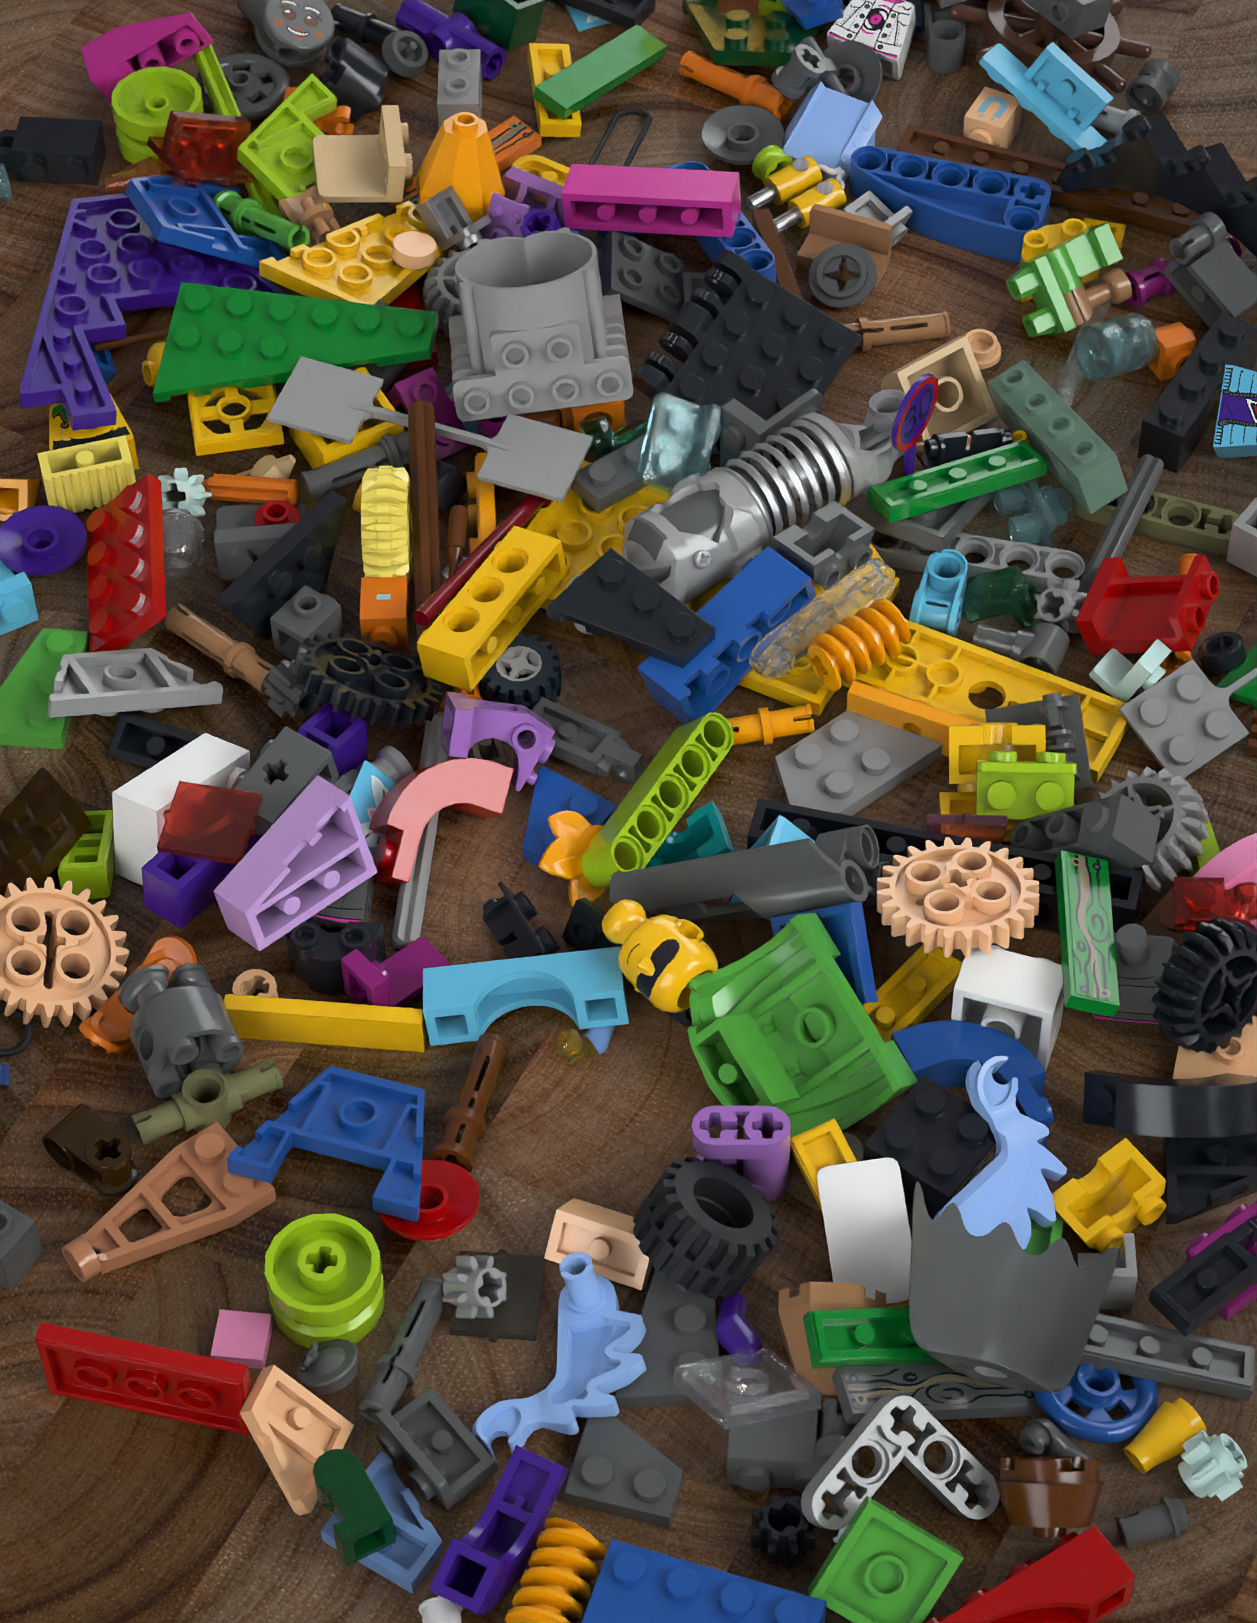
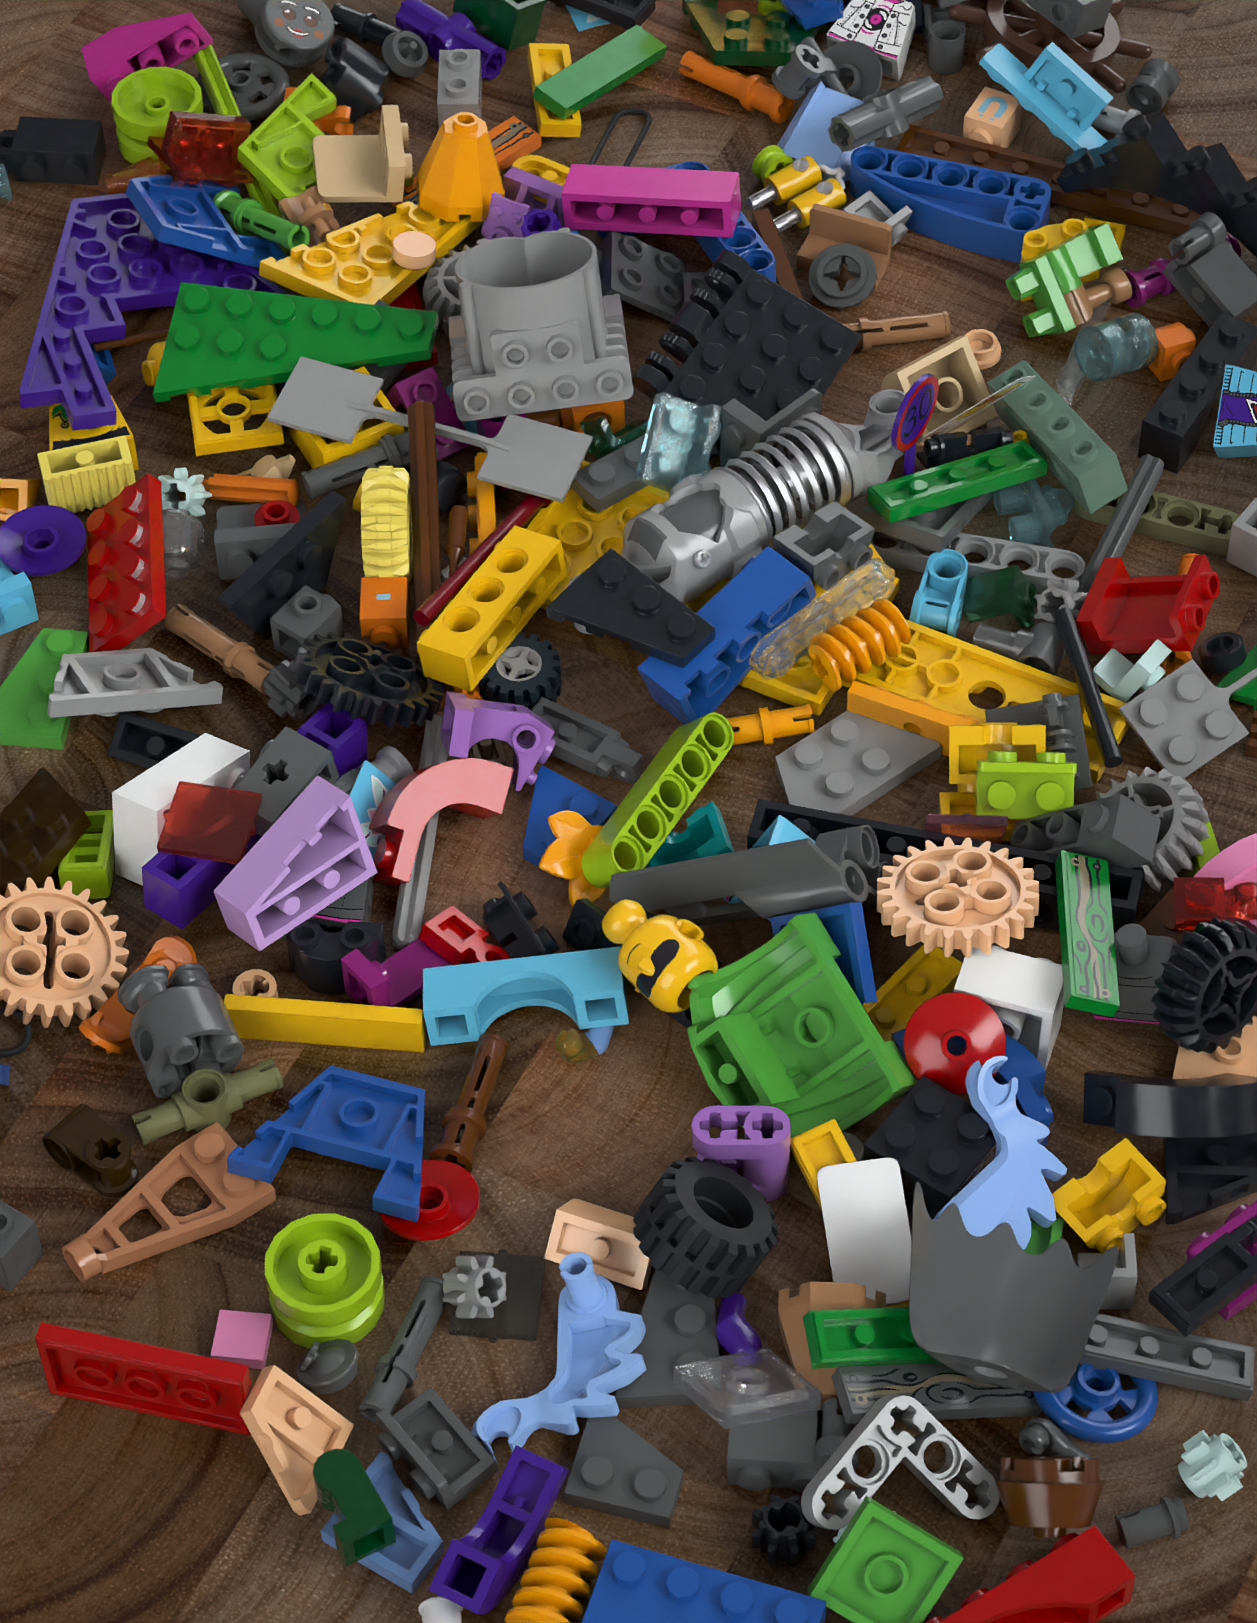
(449, 220): flat silver bracket -> none
(459, 939): none -> red plate
(741, 133): dark grey dish -> none
(885, 113): none -> dark grey piece
(940, 1020): none -> red dish
(978, 407): none -> sticker
(1088, 688): none -> black bar
(1164, 1435): yellow cone -> none

